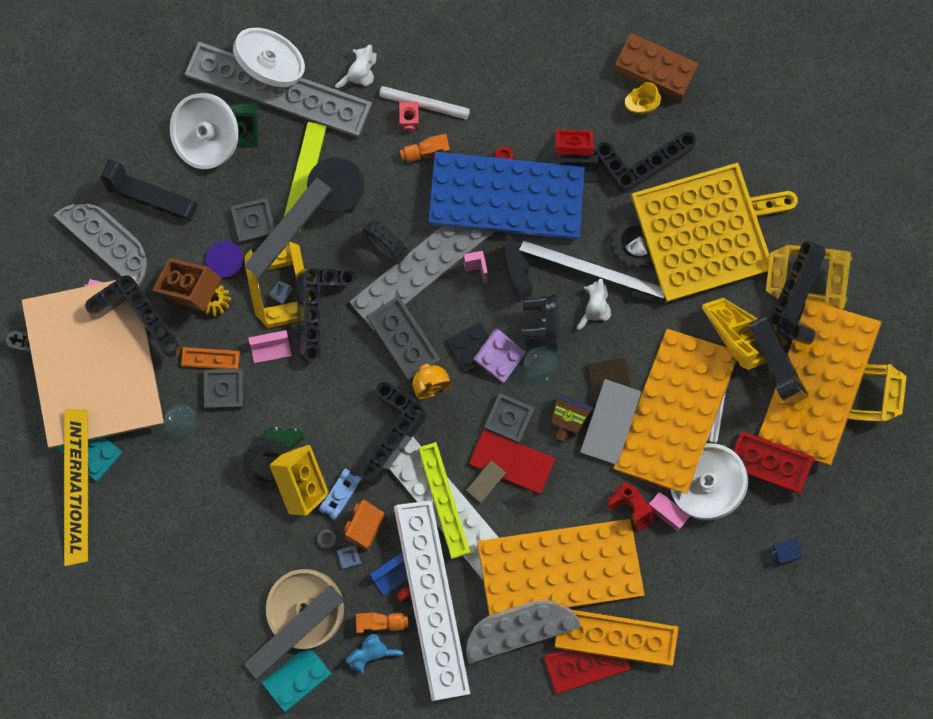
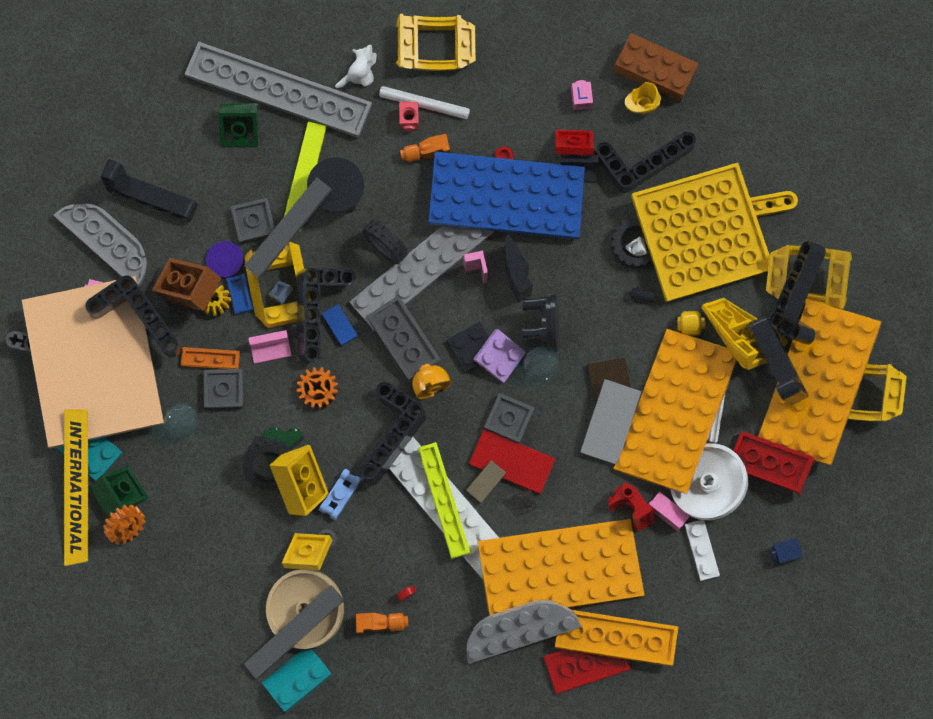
(118, 489): none -> dark green slope
(125, 523): none -> orange gear
(204, 131): white dish -> none
(239, 294): none -> blue tile
(268, 57): white dish -> none
(307, 551): none -> yellow plate
(322, 381): none -> orange gear
(339, 325): none -> blue tile
(349, 557): sand blue tile -> none
(364, 524): orange slope -> none
(371, 650): dark azure animal -> none
(390, 575): blue panel -> none
(408, 41): none -> yellow wedge
(431, 600): white plate -> none
(569, 417): reddish brown torso -> none
(582, 95): none -> bright pink brick
(592, 269): white sticker -> none
(597, 306): white animal -> none
(691, 323): none -> yellow head
(702, 550): none -> white plate

